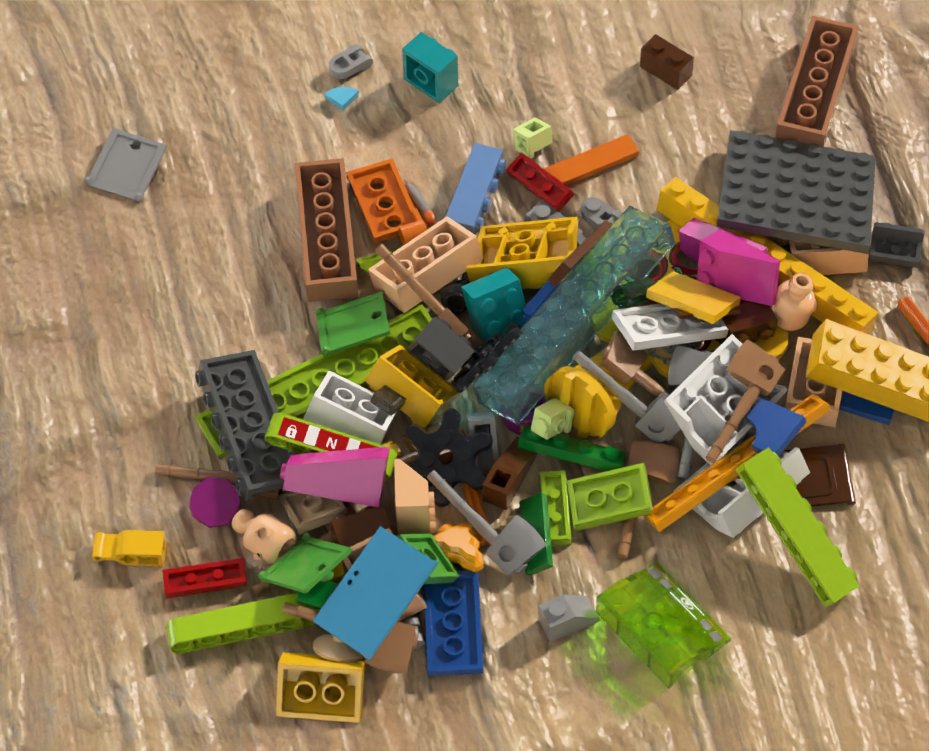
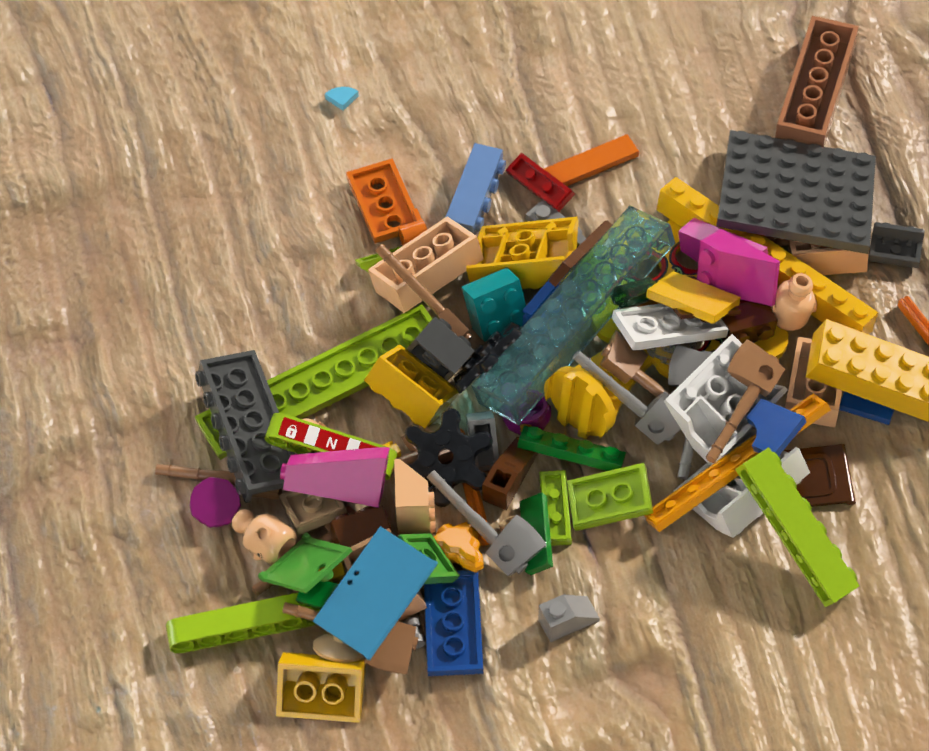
(126, 164): light grey container -> none
(131, 547): yellow piece -> none
(204, 578): red plate -> none
(326, 230): nougat brick -> none
(343, 66): light grey plate -> none
(348, 409): white brick -> none
(352, 323): bright green container -> none
(388, 400): clear smoke tile -> none
(429, 215): light grey piece -> none
(430, 67): teal brick -> none
(453, 297): black animal -> none
(532, 137): yellowish green brick -> none
(552, 419): yellowish green brick -> none
(595, 210): light grey plate -> none
(660, 622): clear neon green piece -> none
(661, 468): medium nougat piece -> none
(666, 62): reddish brown brick -> none

